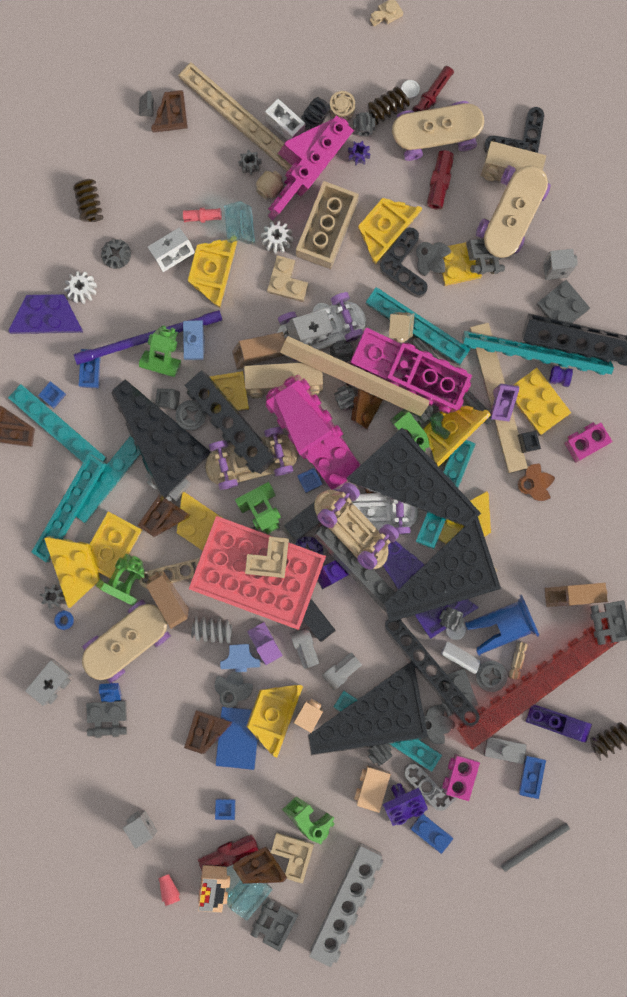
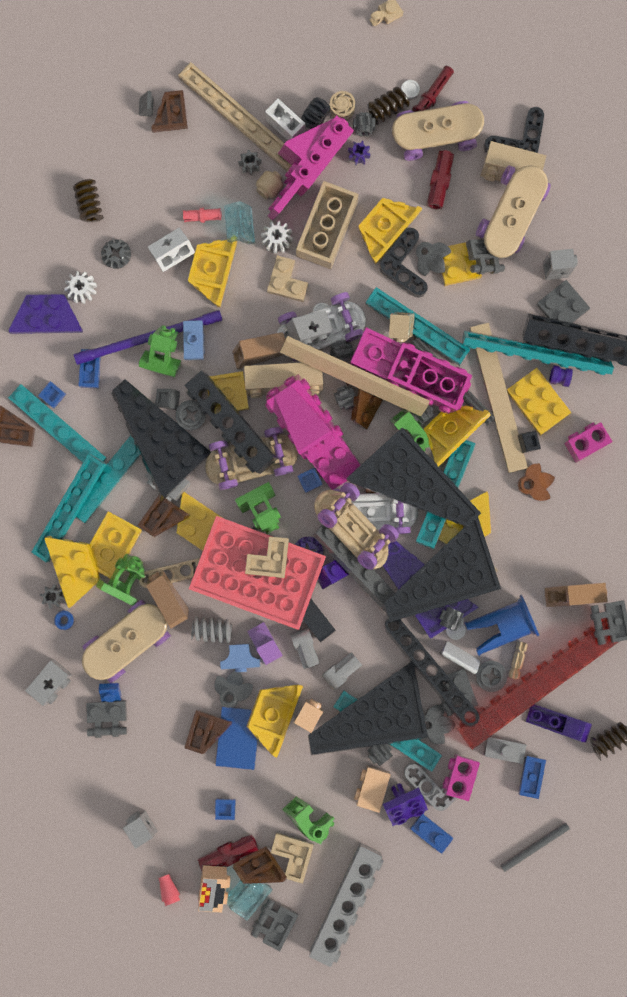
(303, 522): black brick -> none
(436, 425): clear green arm -> none
(504, 401): medium lavender slope -> none

